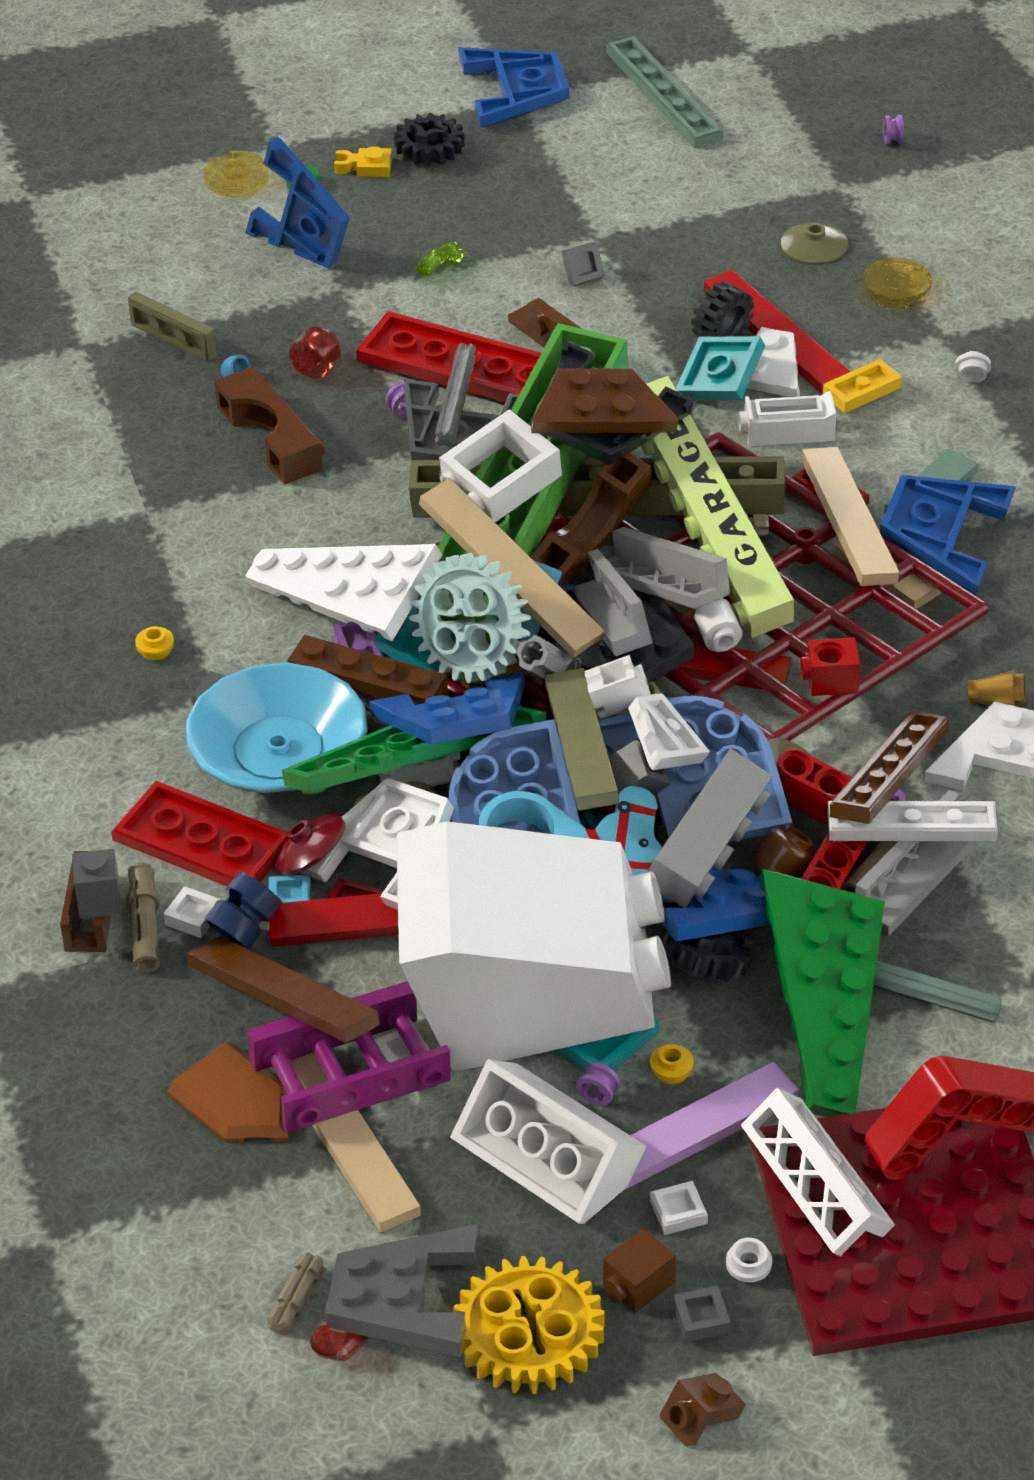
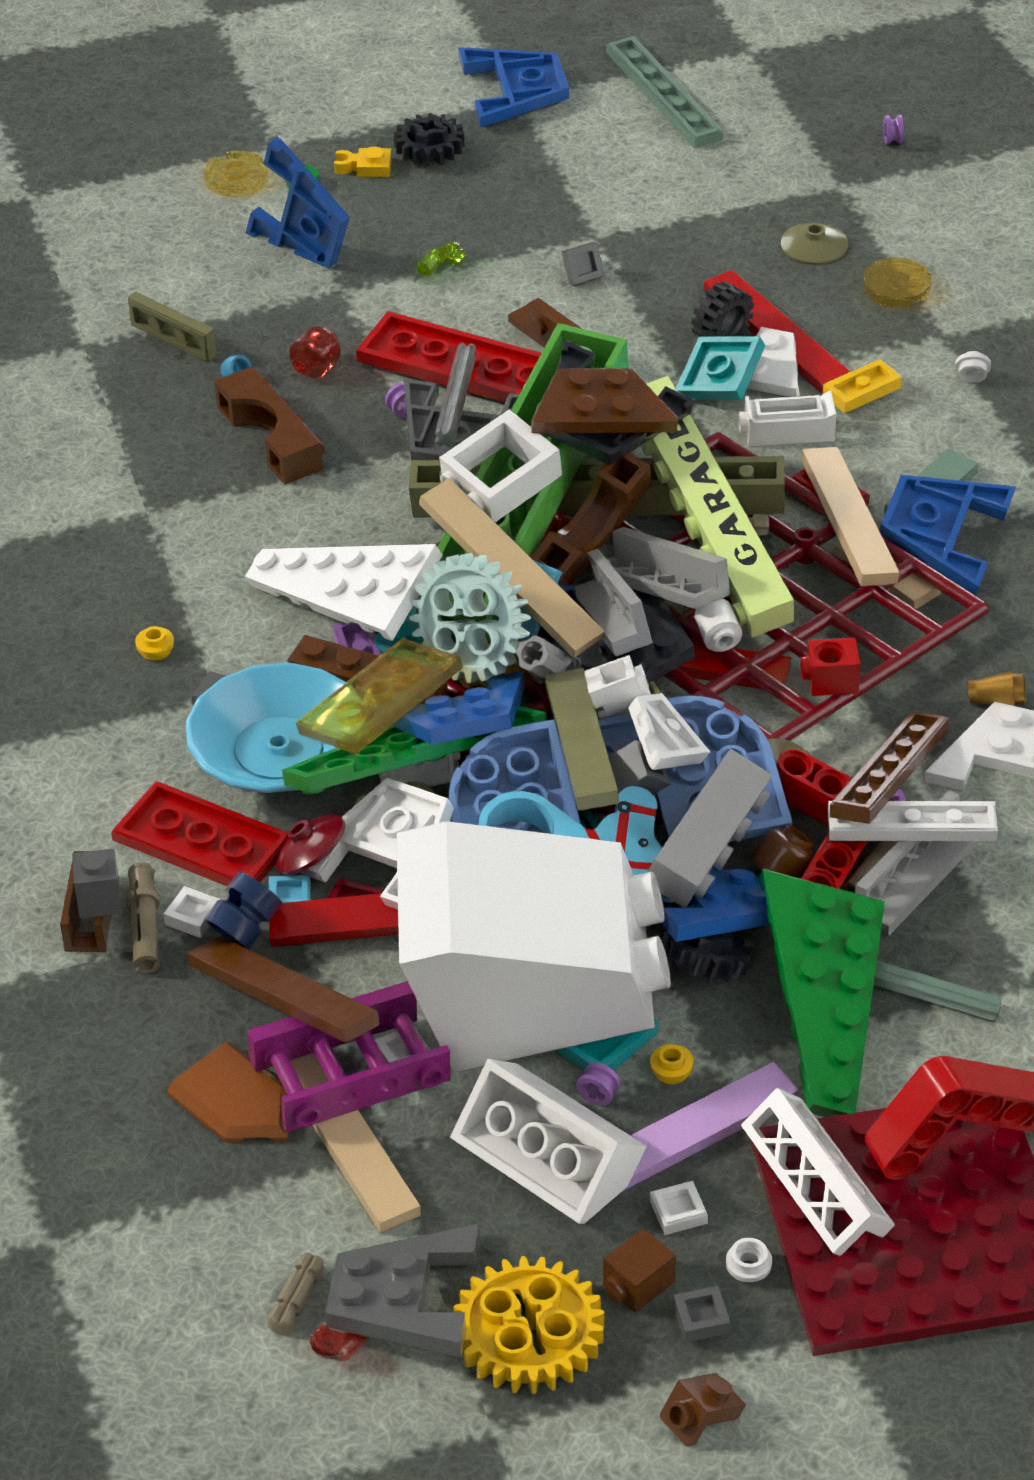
(379, 695): none -> clear yellow tile

